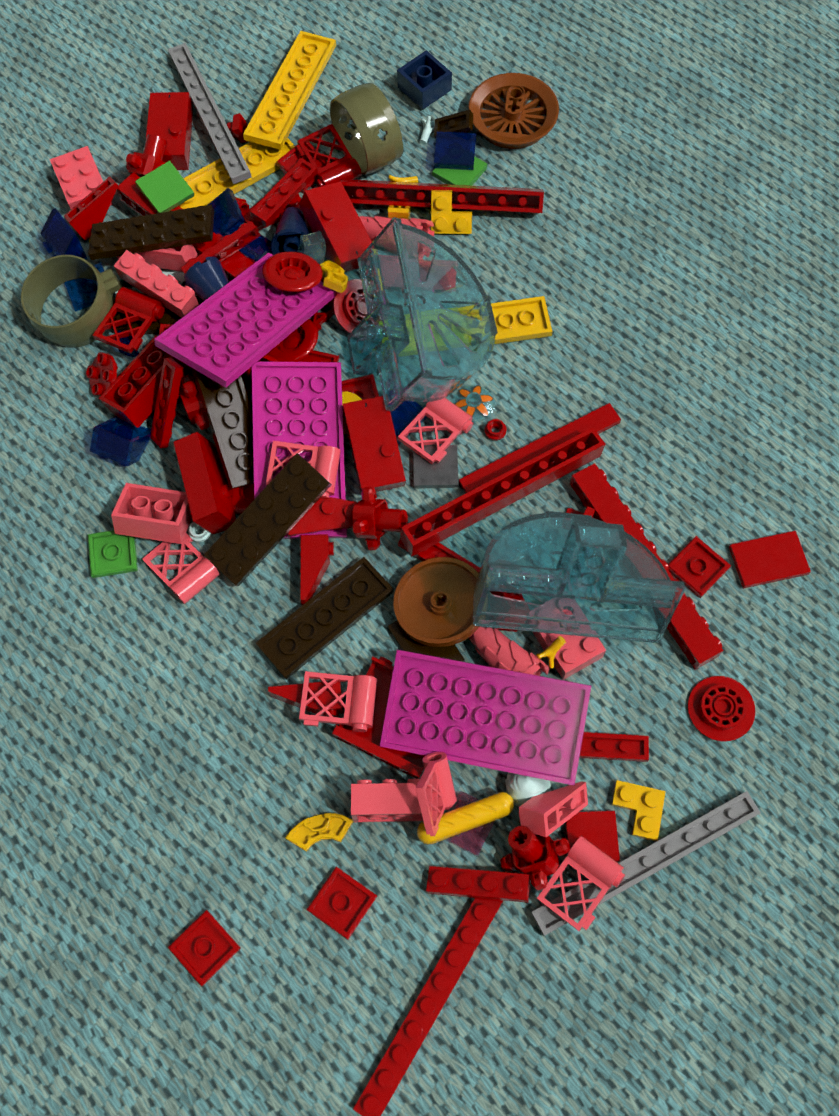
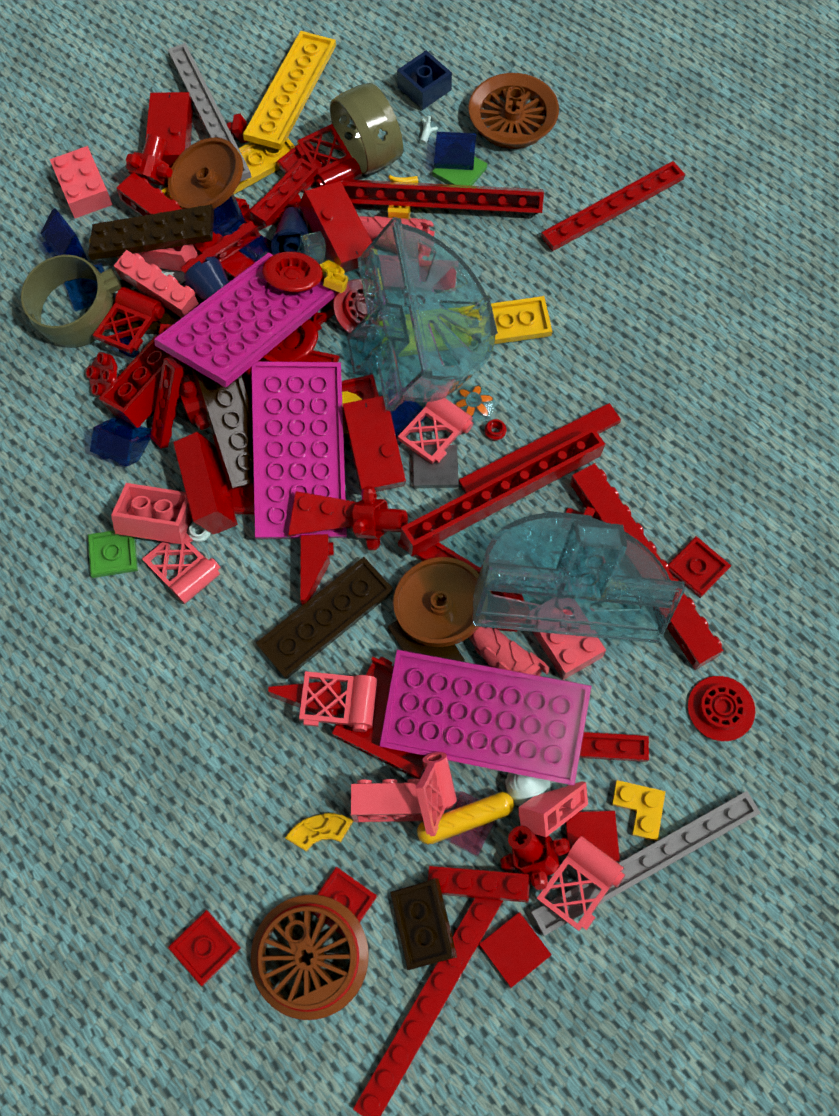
(92, 208): red slope -> none
(164, 188): bright green tile -> none
(206, 173): none -> dark orange dish
(267, 519): dark brown plate -> none
(324, 460): coral piece -> none
(325, 999): none -> dark orange piece
(423, 924): none -> dark brown tile
(445, 219): yellow plate -> none
(458, 122): dark brown plate -> none
(515, 949): none -> red tile
(551, 651): yellow bar -> none
(612, 206): none -> red plate
(769, 559): red tile -> none

